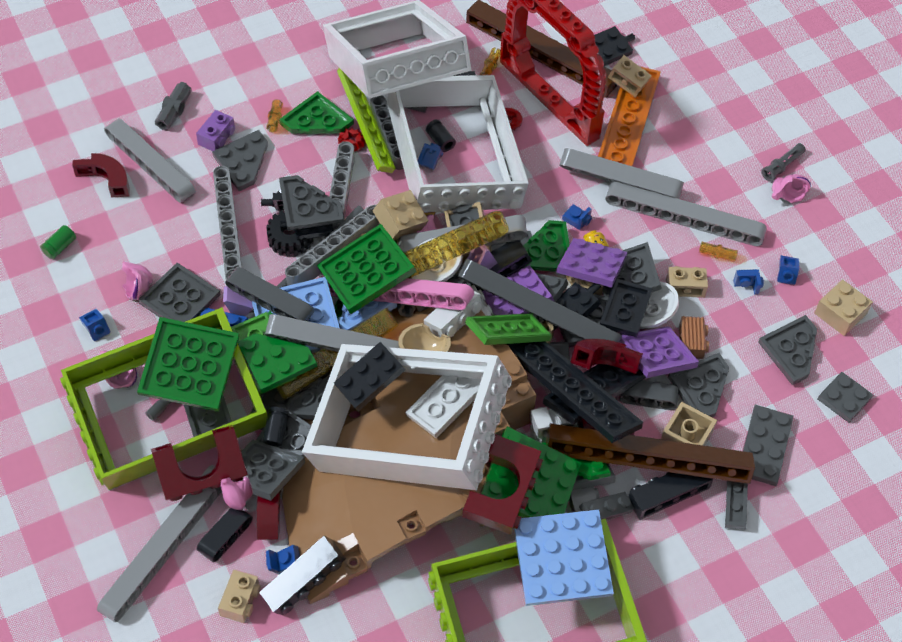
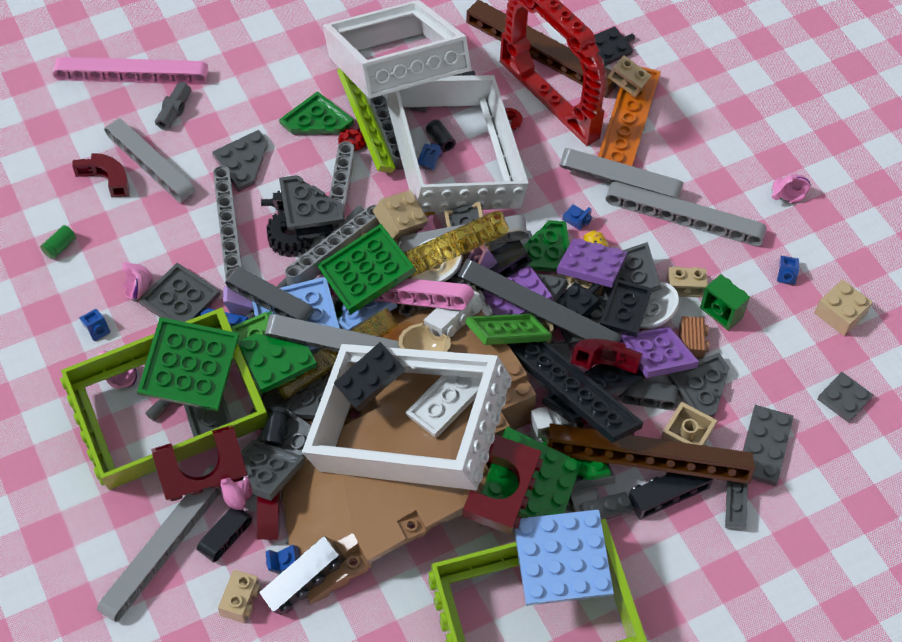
(130, 70): none -> bright pink beam
(215, 131): medium lavender brick -> none
(274, 115): clear yellow pin -> none
(491, 62): clear yellow pin -> none
(718, 251): clear yellow pin -> none
(724, 302): none -> green brick
(749, 278): blue bracket -> none
(774, 170): dark grey pin -> none
(792, 348): dark grey plate -> none

